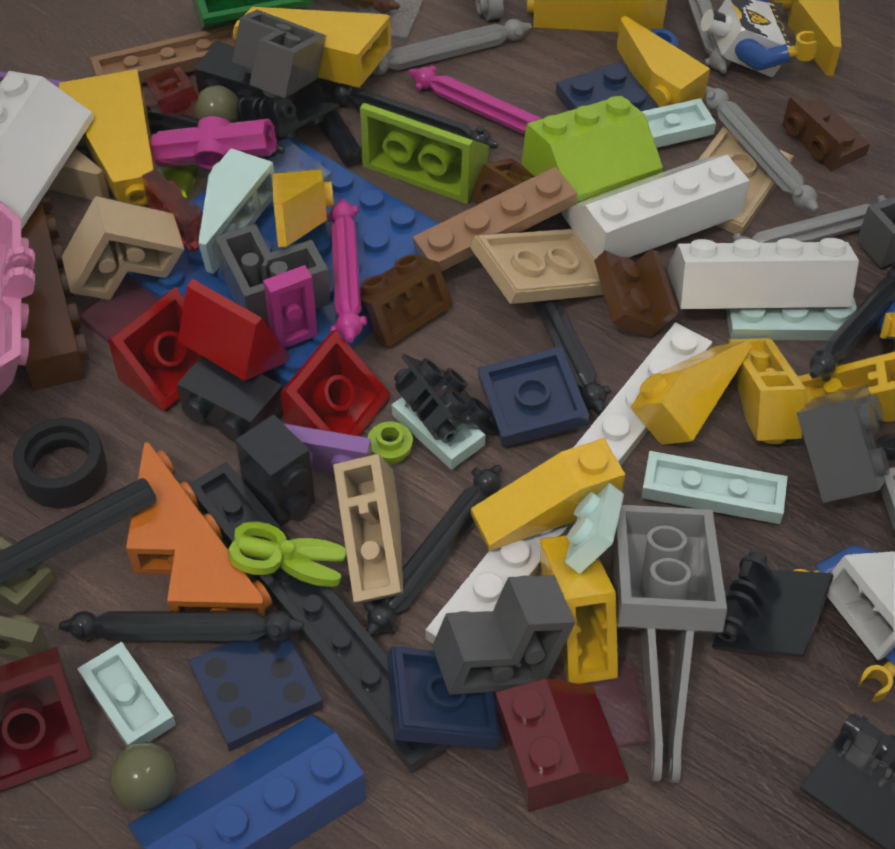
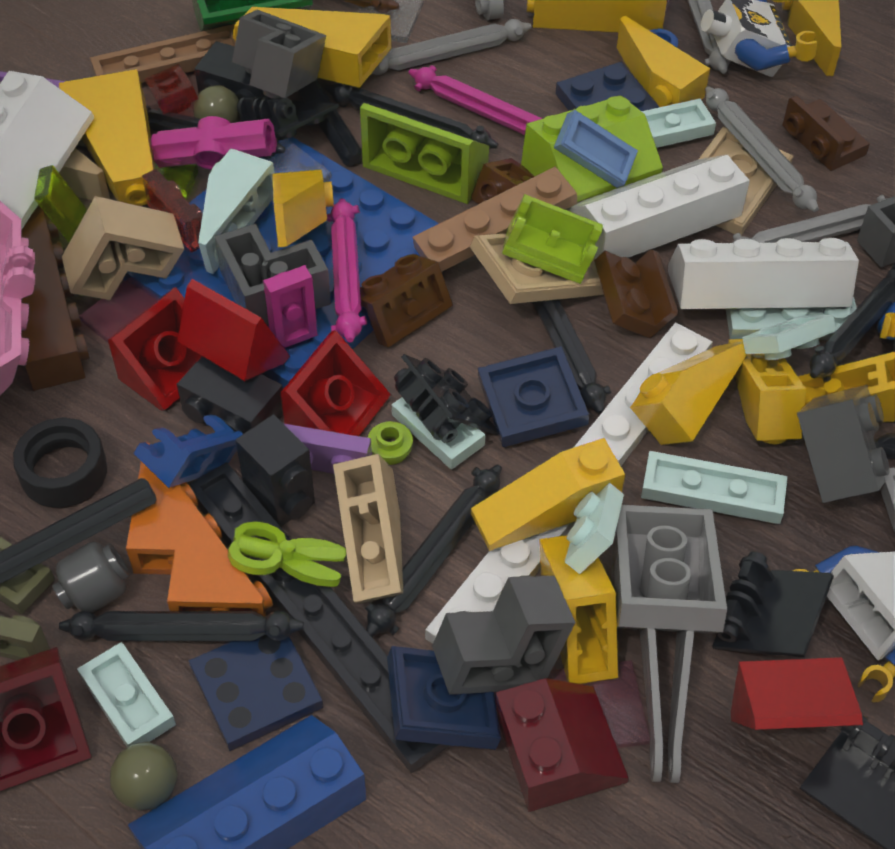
(59, 201): none -> clear neon green tile
(91, 577): none -> dark grey head
(190, 455): none -> blue hinge
(552, 239): none -> lime hinge
(595, 149): none -> medium blue tile
(794, 694): none -> red slope
(795, 333): none -> light aqua plate

